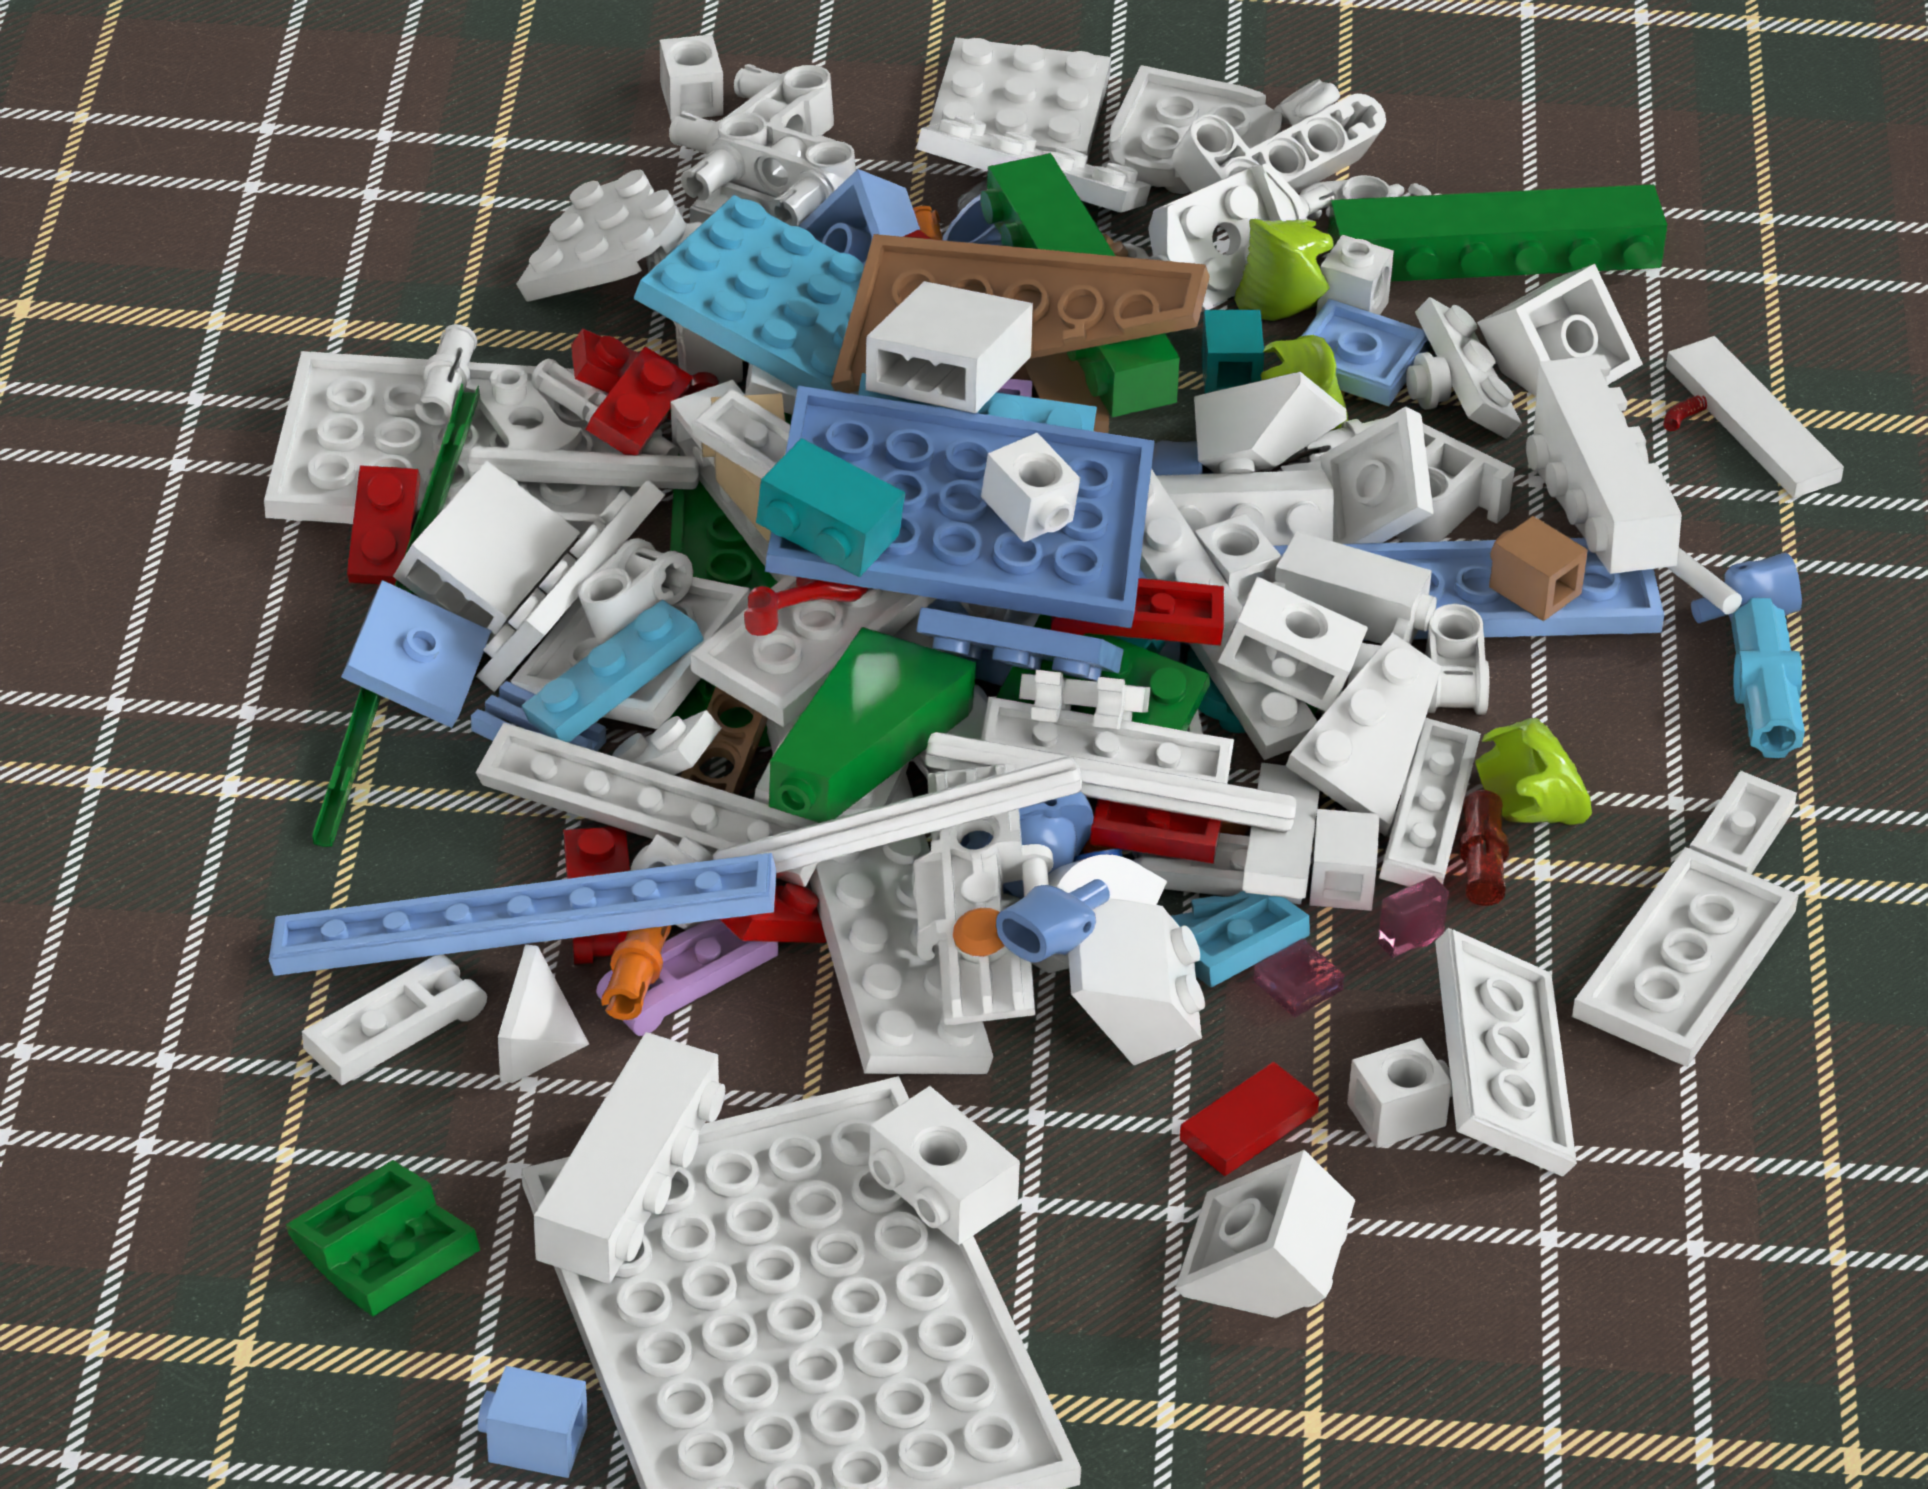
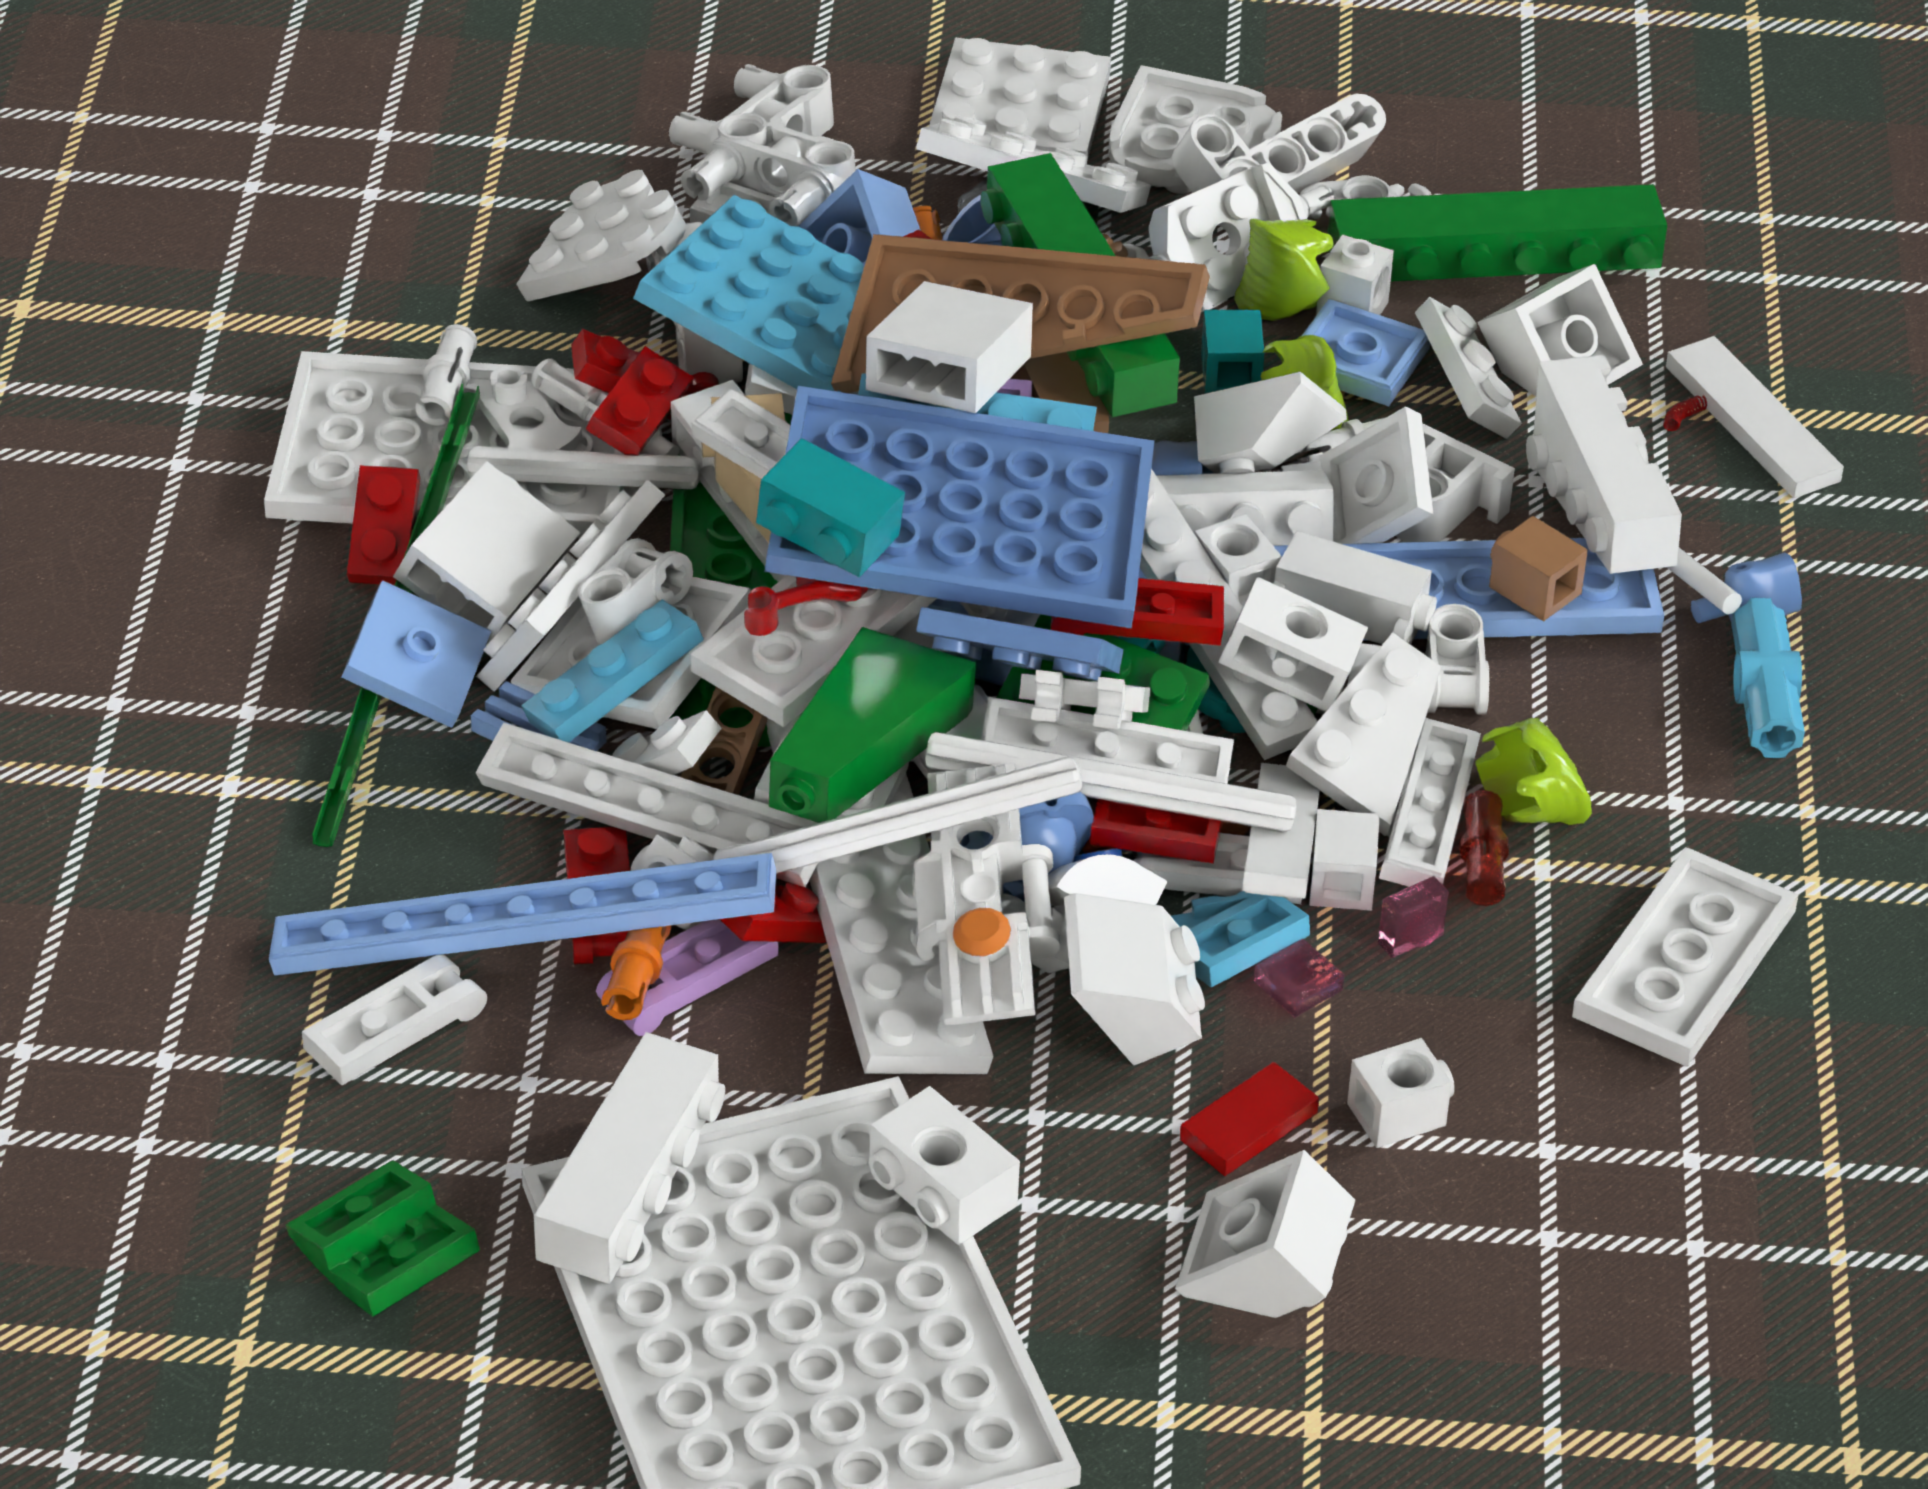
(534, 1421): light blue brick -> none
(537, 1021): white slope -> none
(691, 76): white brick -> none
(1030, 487): white brick -> none
(1050, 920): medium blue piece -> none
(1307, 101): white piece -> none
(1429, 380): white plate -> none
(1505, 1052): white tile -> none
(1745, 822): white plate -> none

